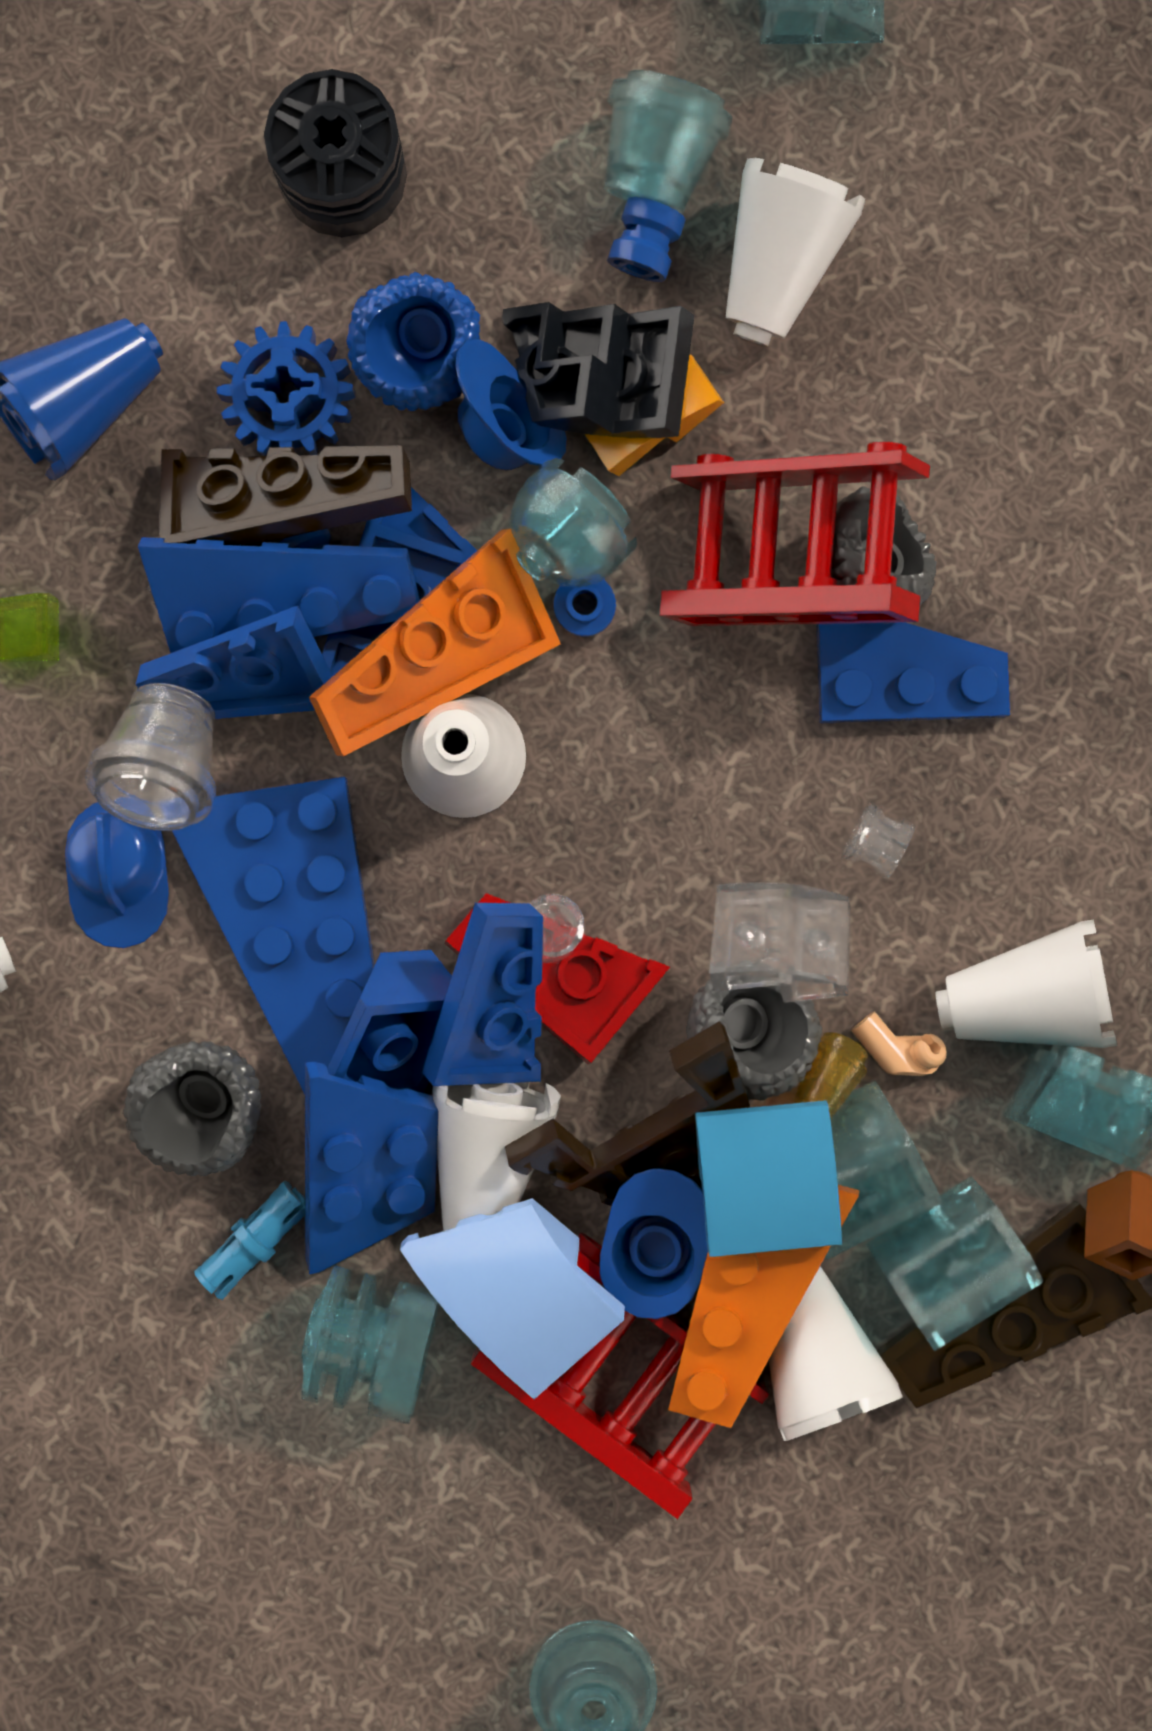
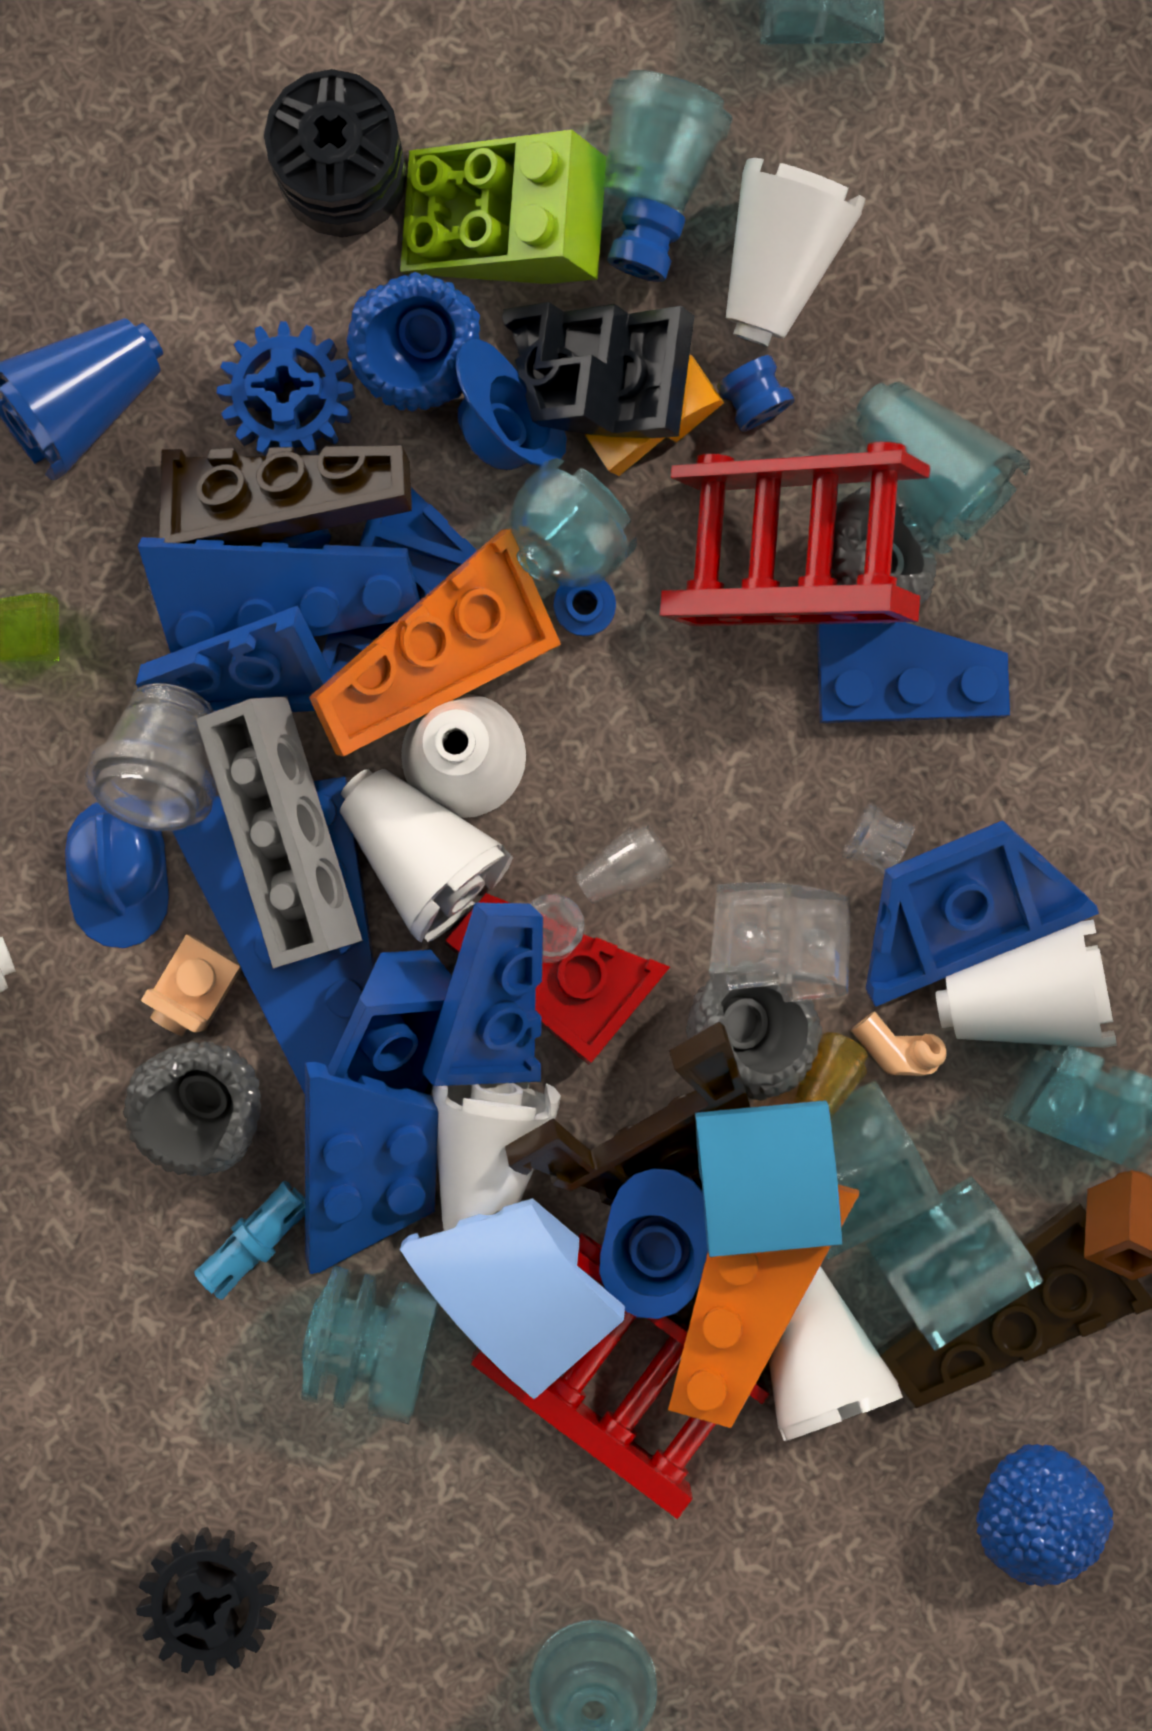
(191, 987): none -> light nougat bracket
(216, 1627): none -> black gear
(279, 829): none -> light grey brick
(420, 851): none -> white cone
(506, 209): none -> lime slope
(624, 865): none -> clear cone
(755, 393): none -> blue wheel
(966, 463): none -> clear light blue cone
(966, 908): none -> blue wing
(1043, 1516): none -> blue hair

